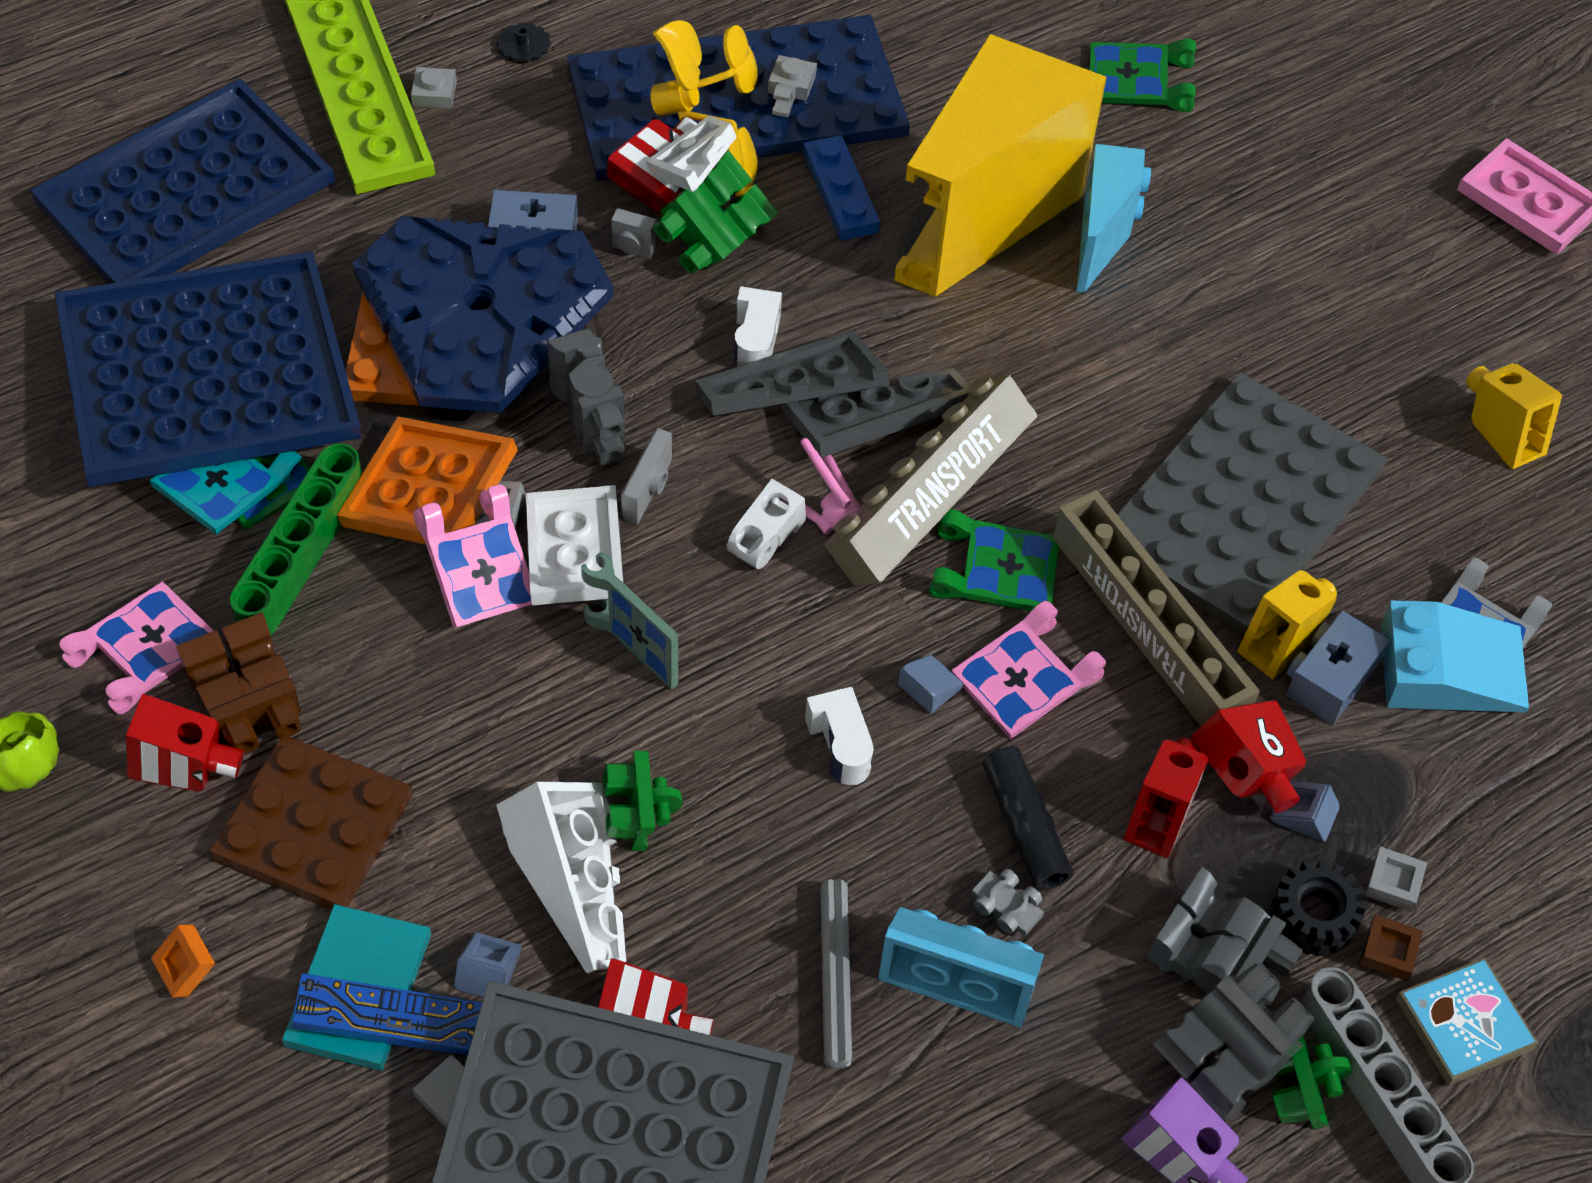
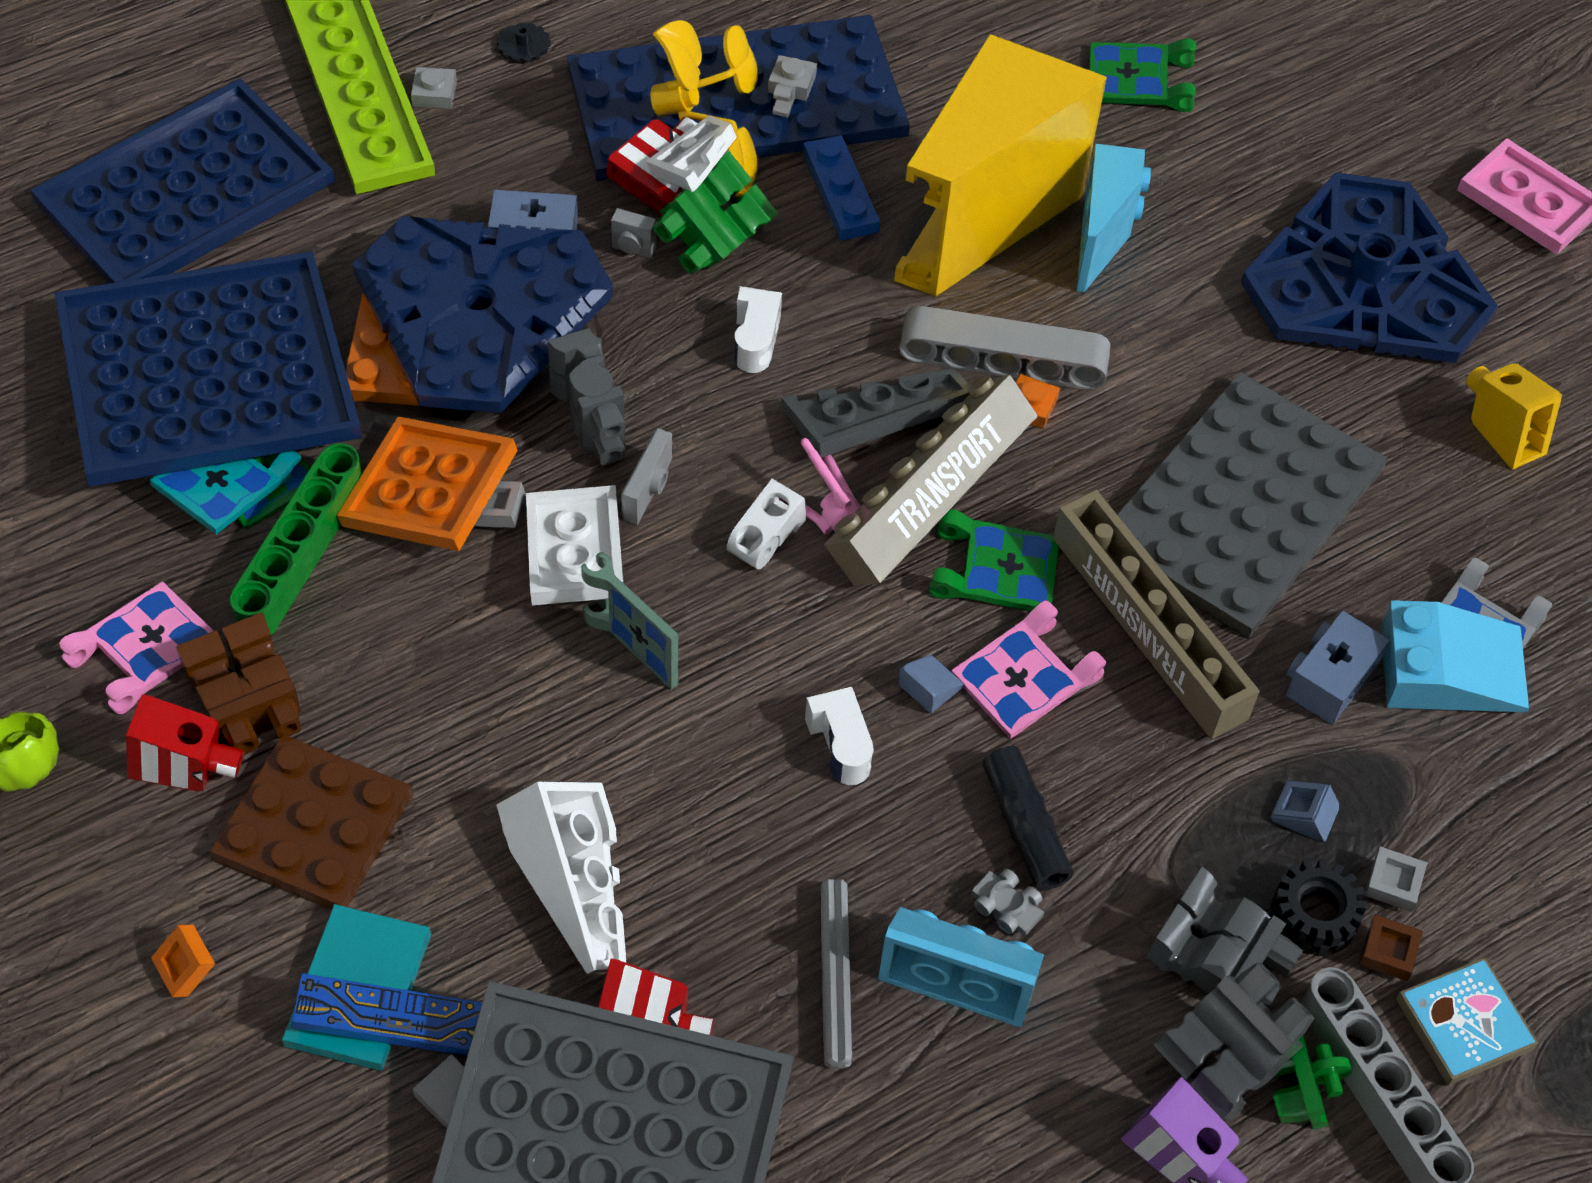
(478, 565): bright pink flag -> none
(484, 961): sand blue slope -> none
(637, 818): green hips -> none
(803, 373): dark grey wing -> none
(1005, 347): none -> light grey beam
(1040, 396): none -> orange plate
(1173, 776): red torso -> none
(1253, 752): red torso -> none
(1297, 603): yellow torso -> none
(1369, 261): none -> dark blue plate

